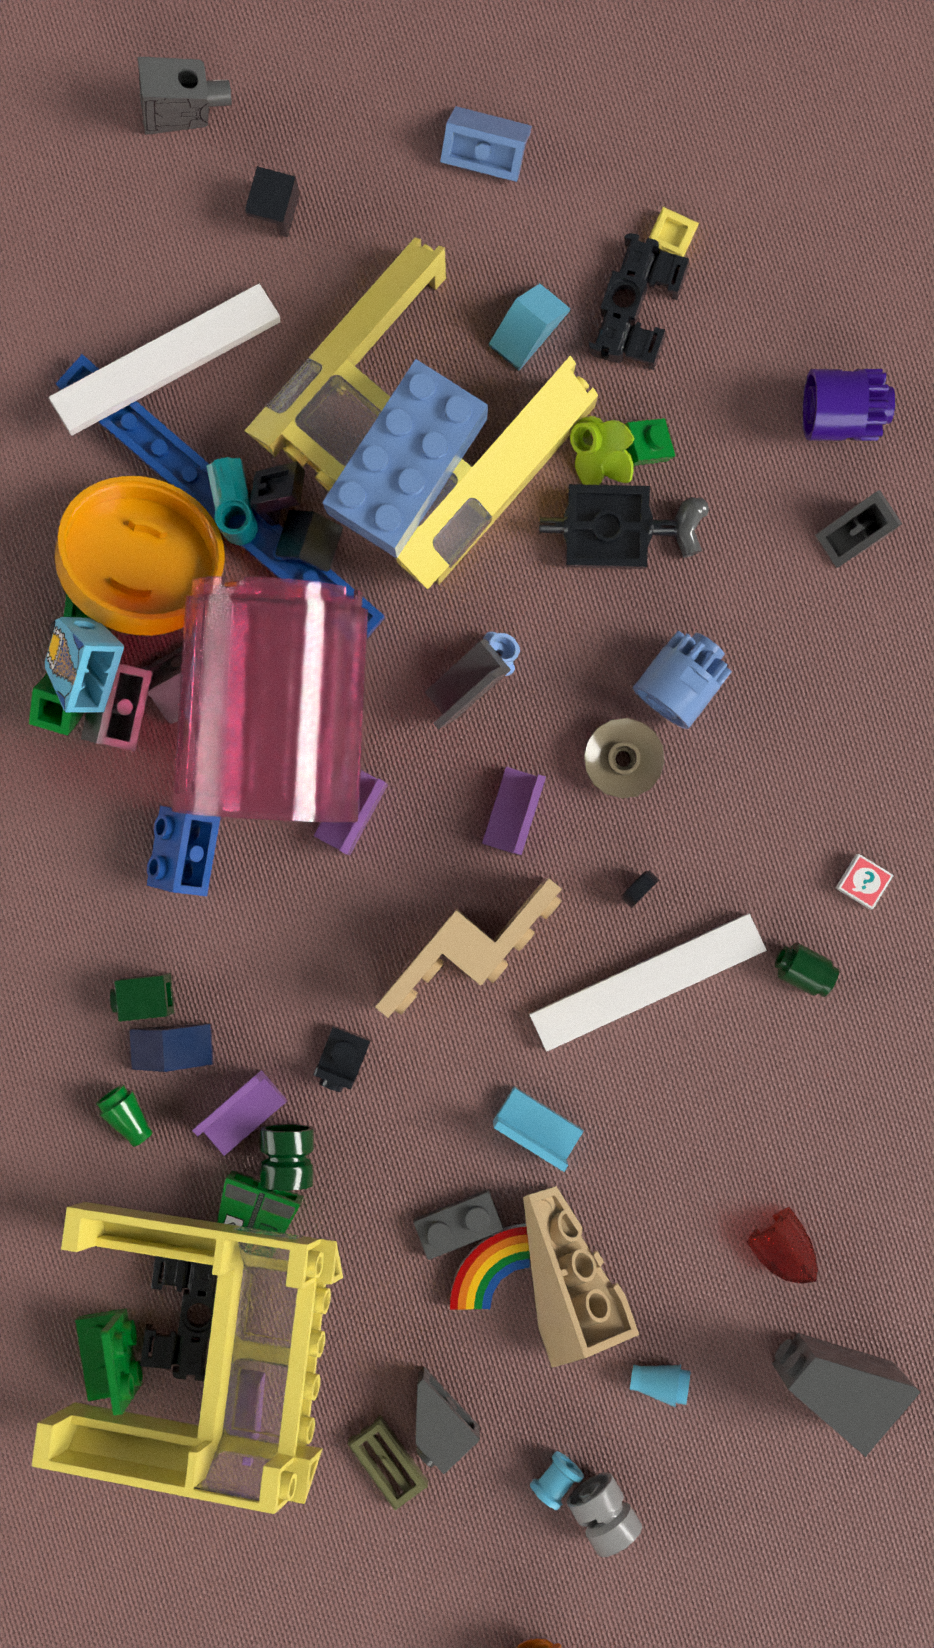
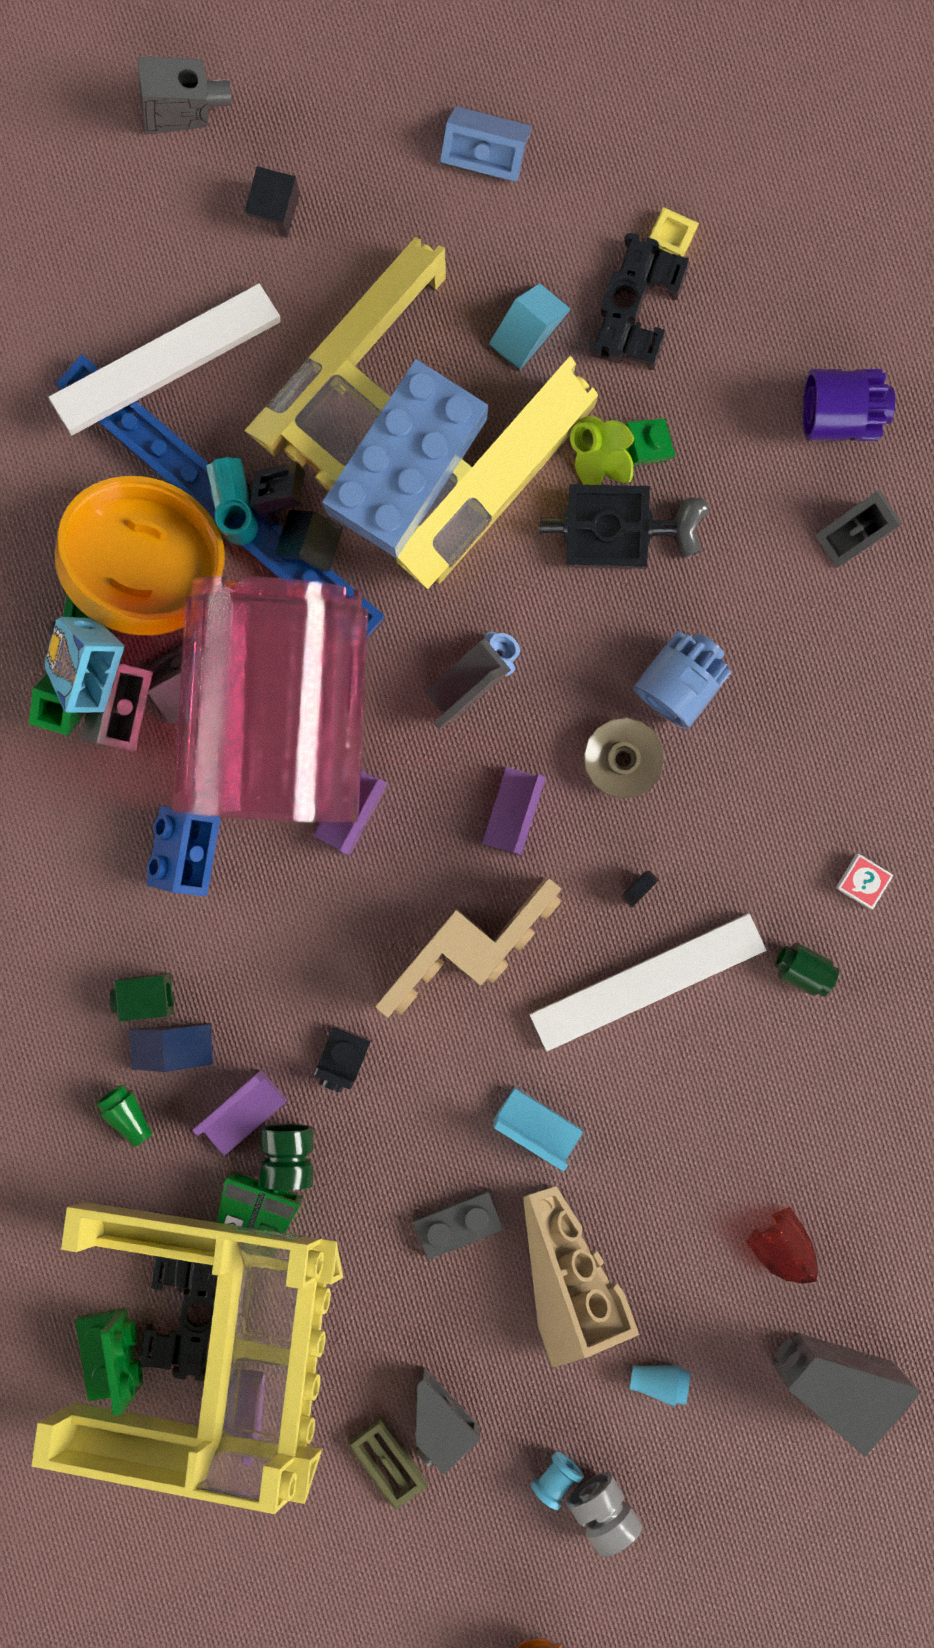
(487, 1266): tile -> none

